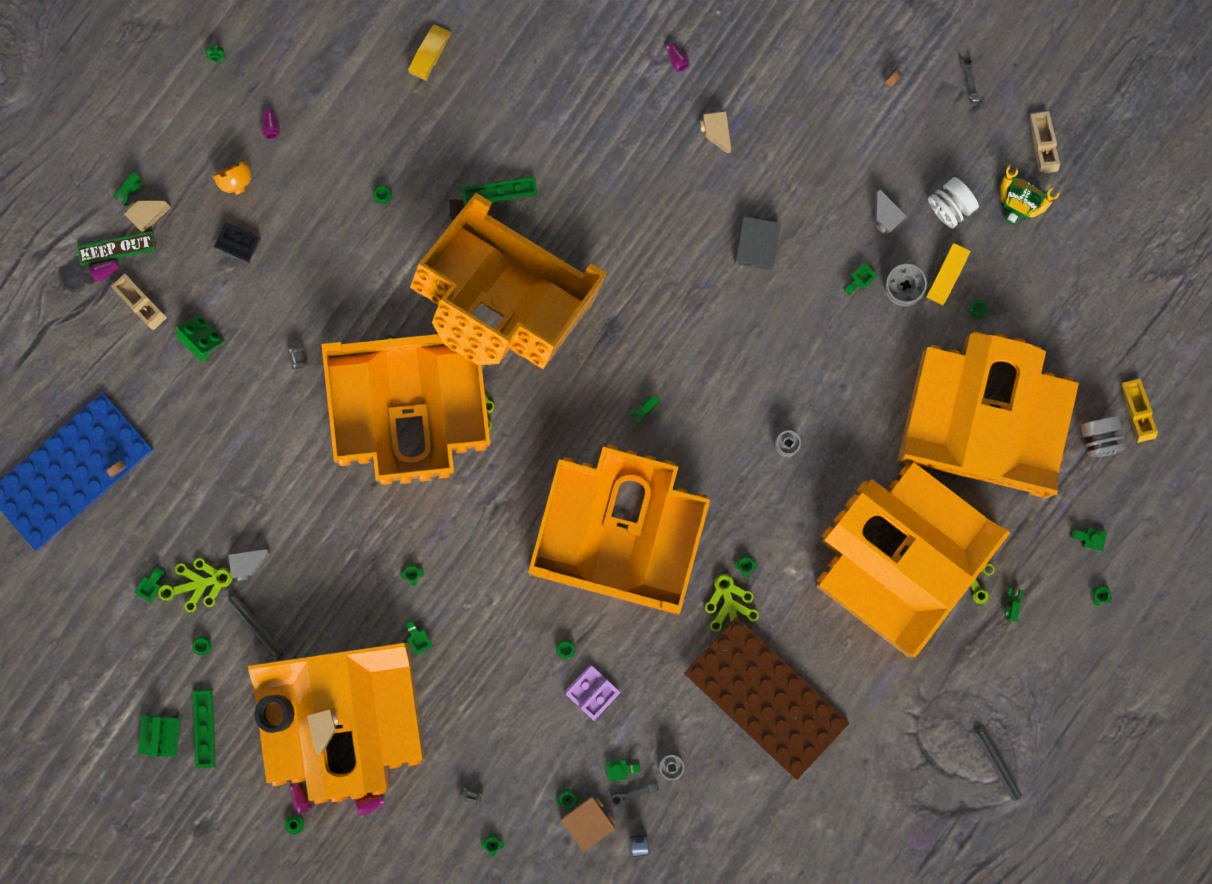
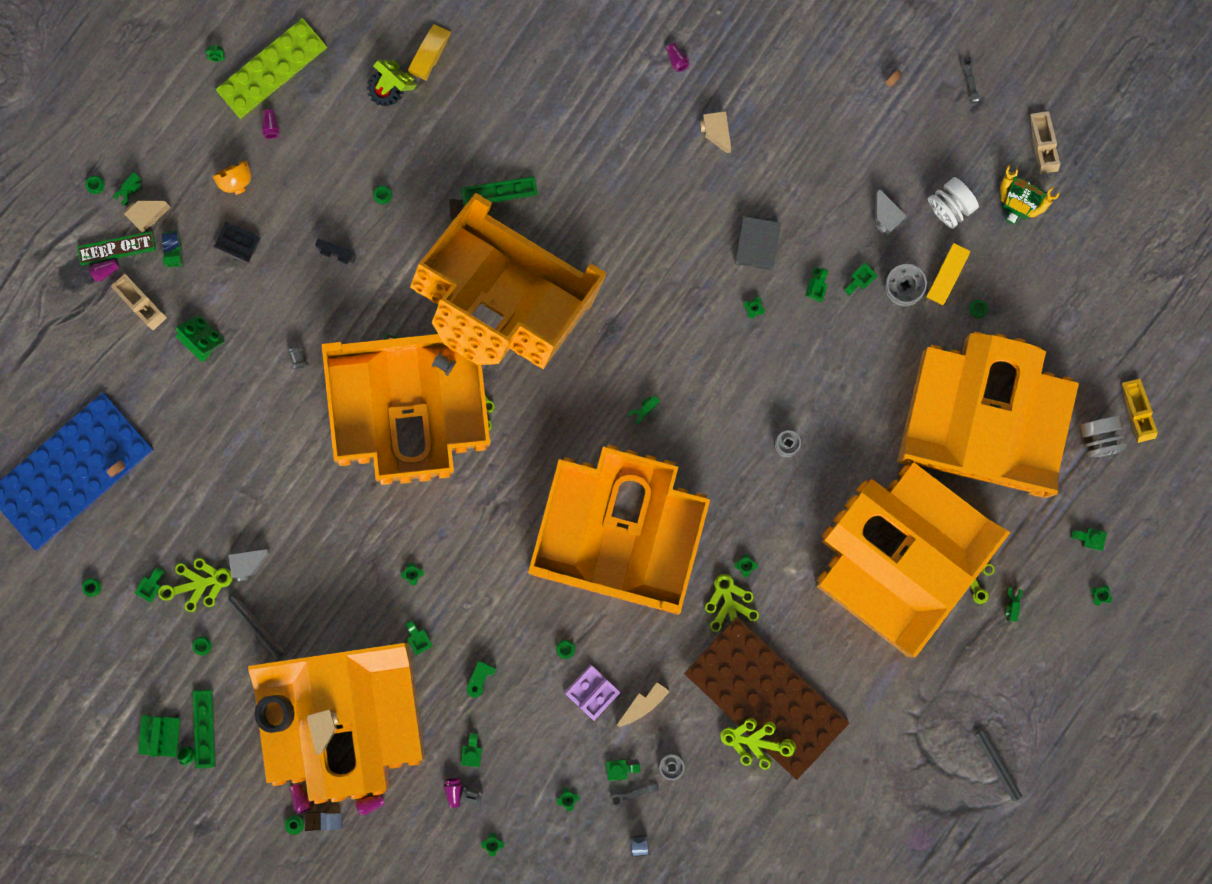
(85, 587): none -> green plate
(95, 184): none -> green plate
(172, 249): none -> leg
(186, 755): none -> green plate
(271, 68): none -> lime plate
(323, 821): none -> leg
(328, 249): none -> black plate
(389, 83): none -> lime plate
(443, 363): none -> dark grey bush
(453, 791): none -> magenta cone
(471, 754): none -> green plate
(476, 684): none -> green leg
(588, 823): medium nougat piece -> none
(643, 705): none -> tan slope
(749, 307): none -> green plate
(755, 743): none -> lime plant
(816, 287): none -> green plate

